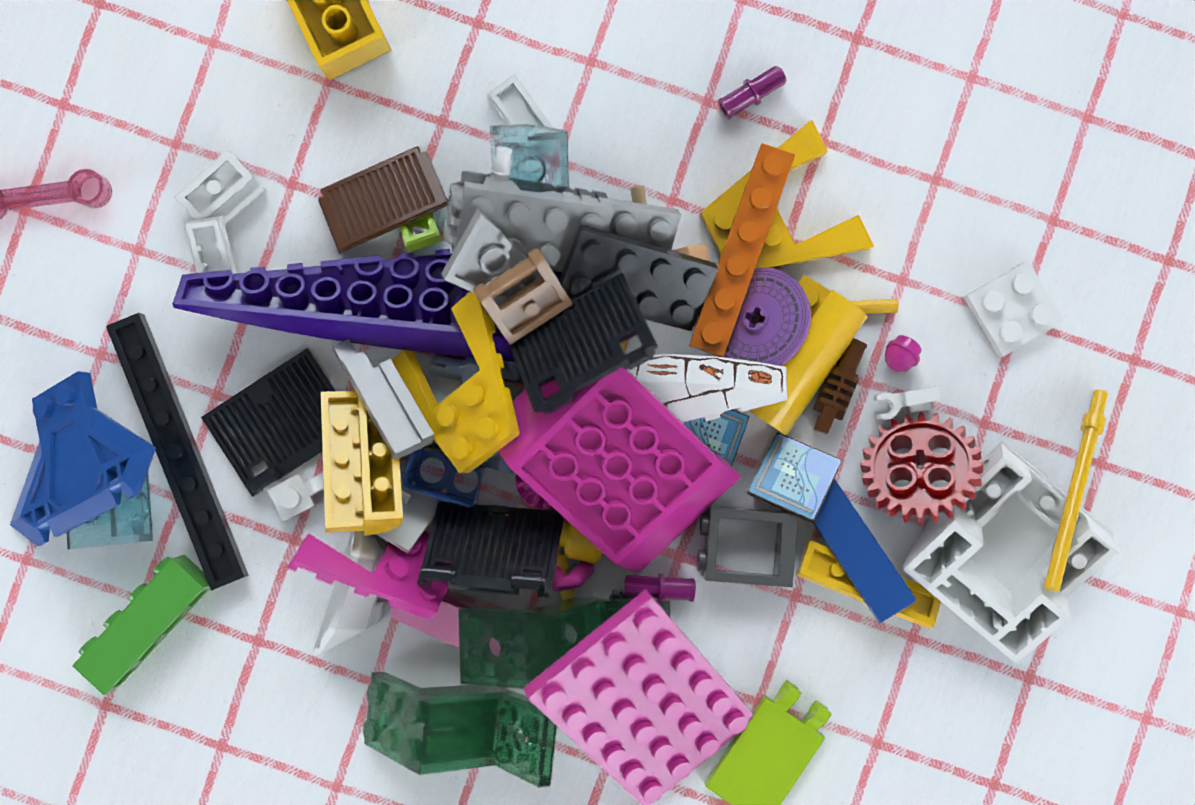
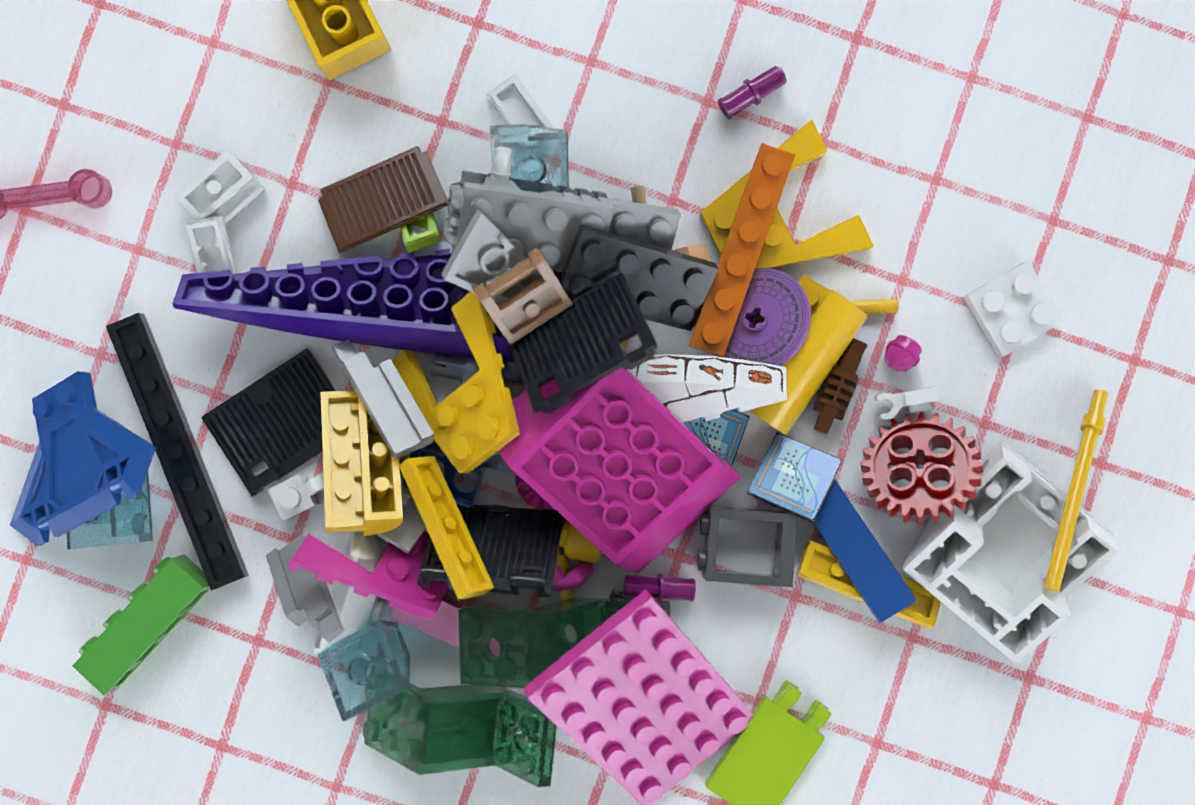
(302, 594): none -> light grey piece
(366, 668): none -> clear light blue slope
(446, 527): none -> yellow plate

